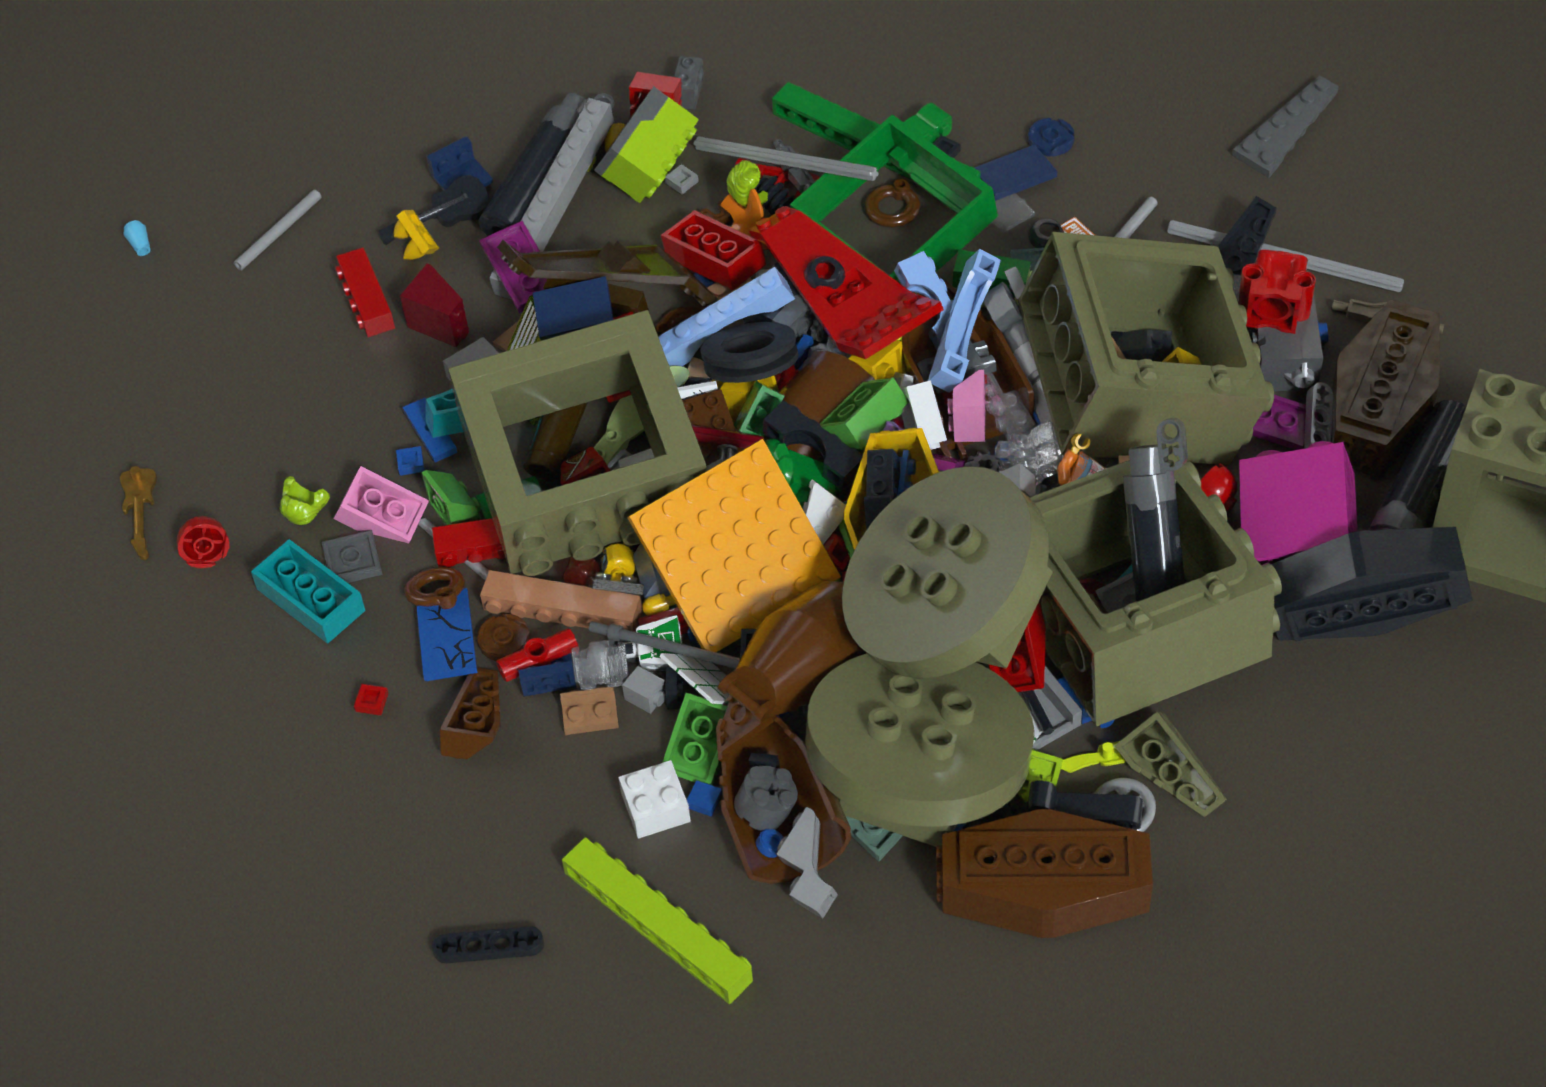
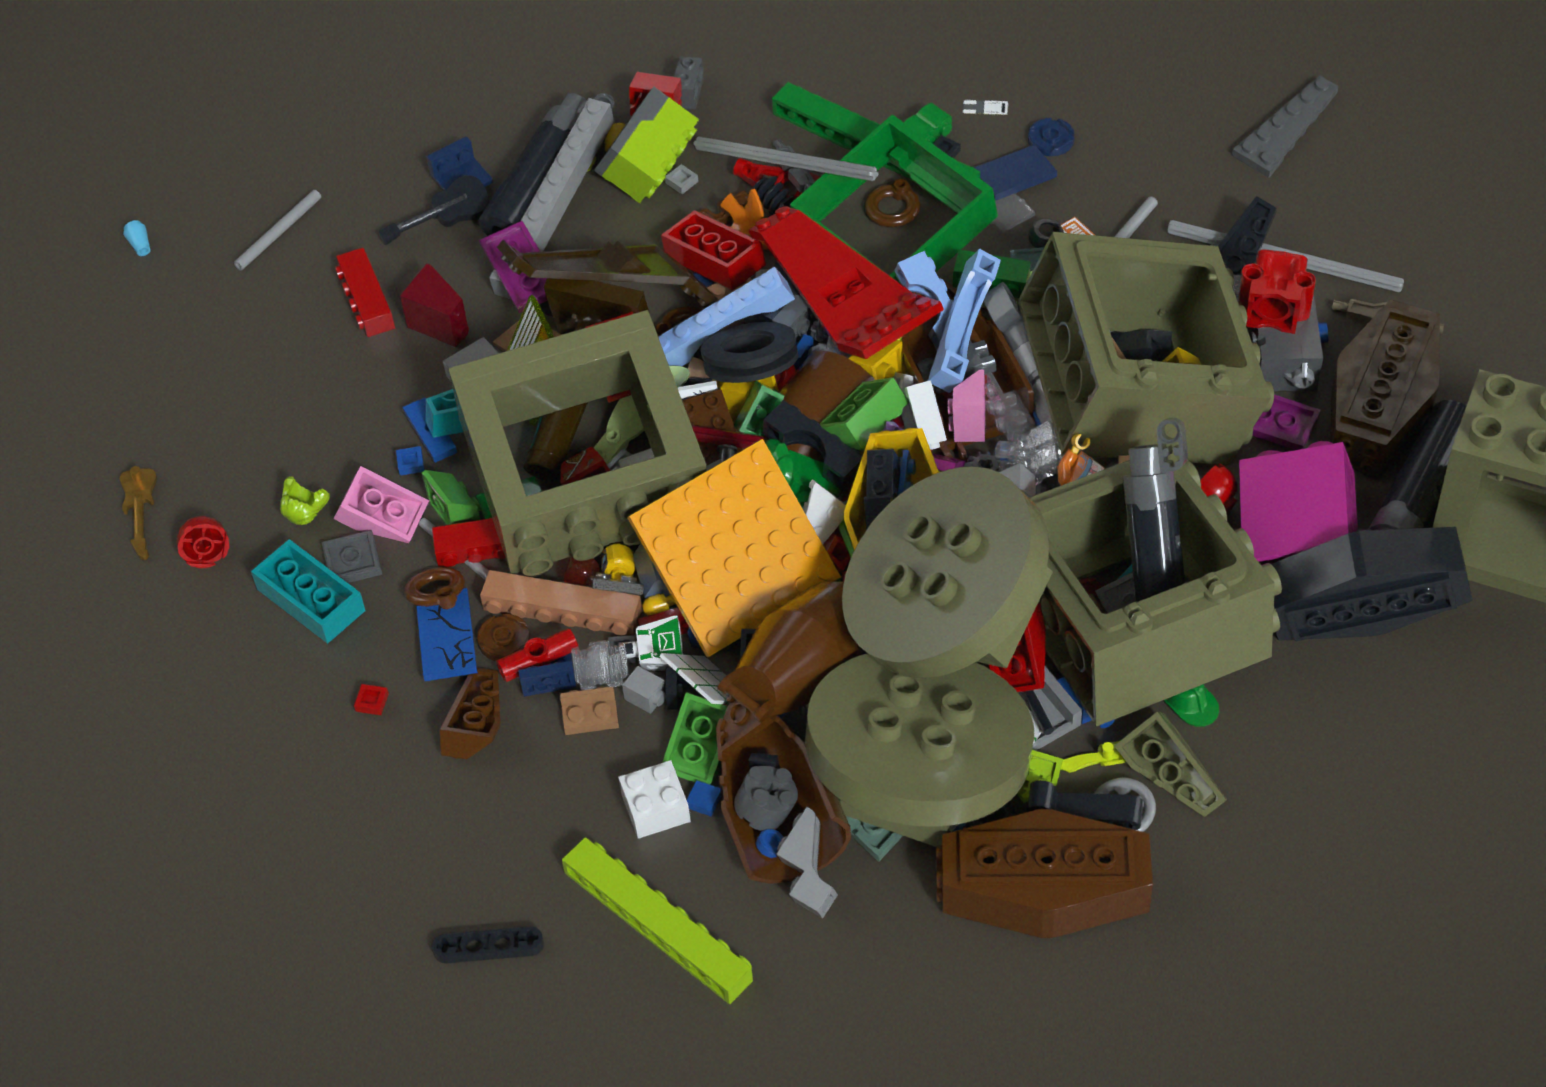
(411, 226): yellow tile -> none
(572, 307): dark blue tile -> none
(617, 633): dark grey bar -> none
(743, 179): lime hair -> none
(812, 277): black piece -> none
(985, 107): none -> sticker
(1015, 280): light grey piece -> none
(1195, 706): none -> green piece
(1324, 407): light grey beam -> none

